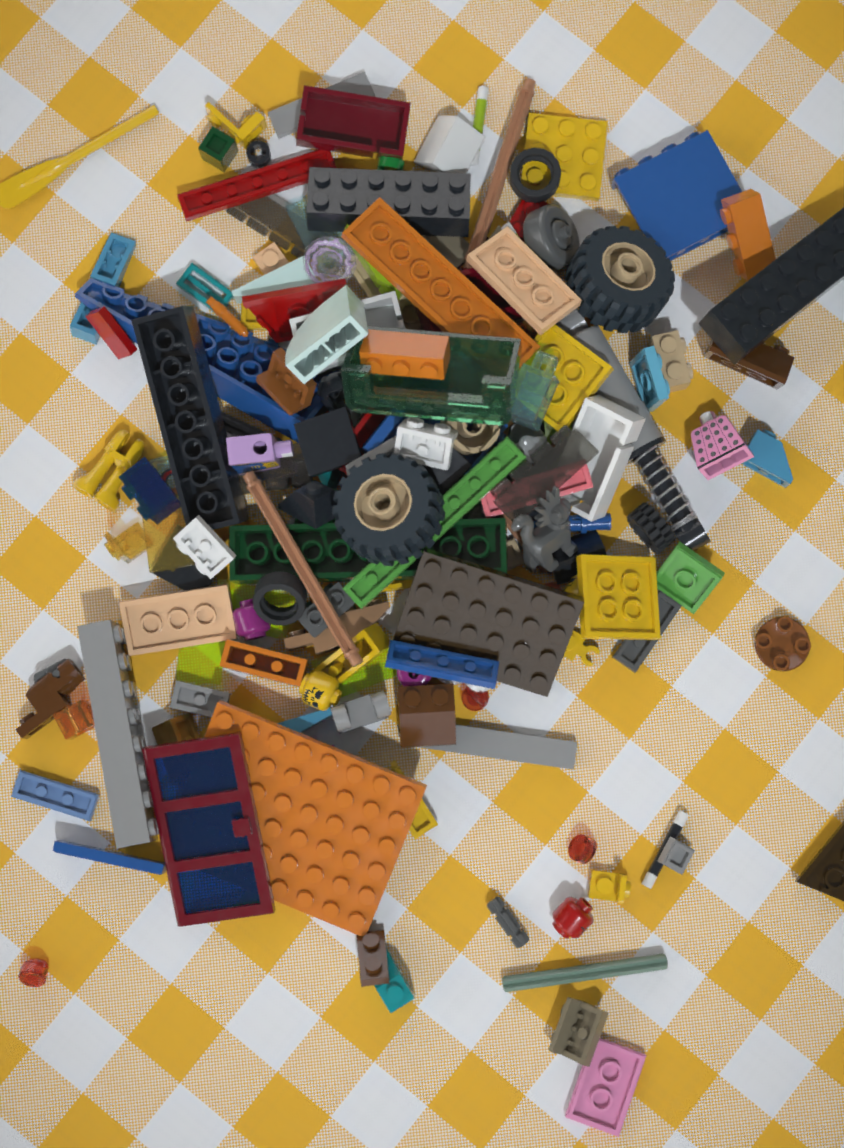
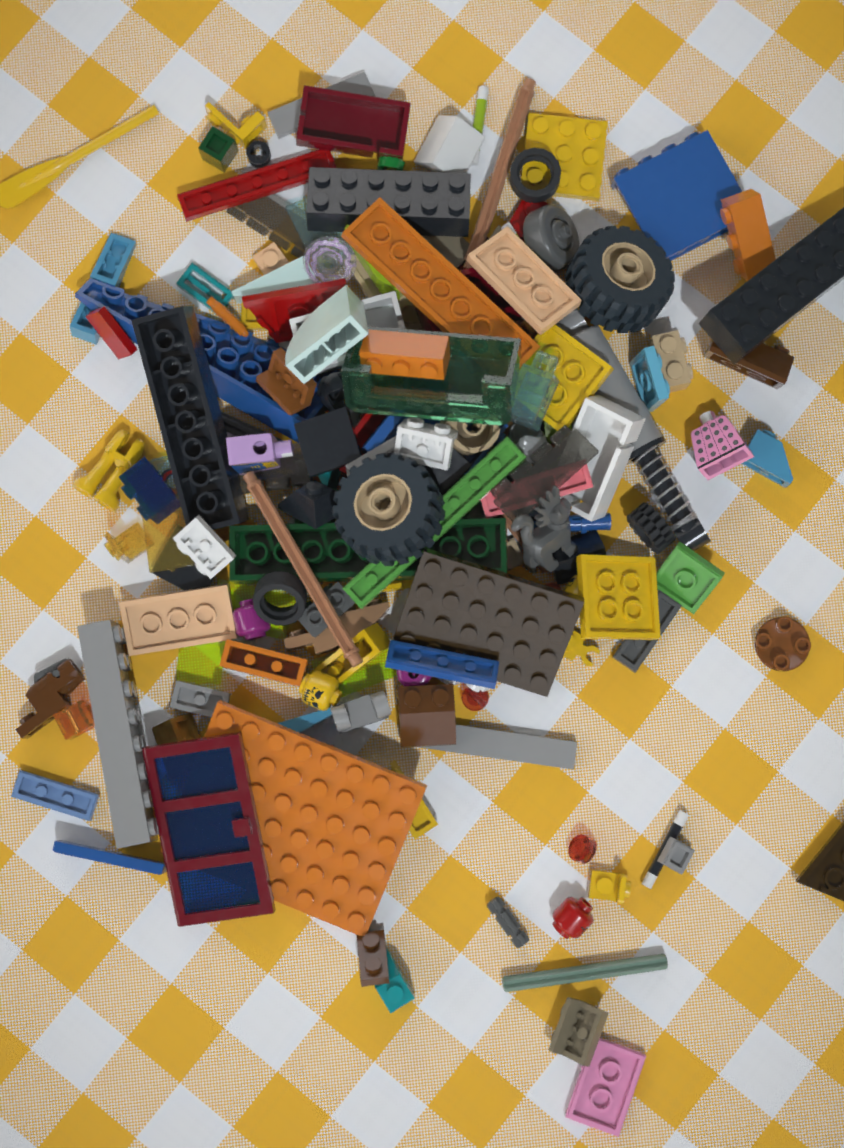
(34, 972): clear red tile -> none

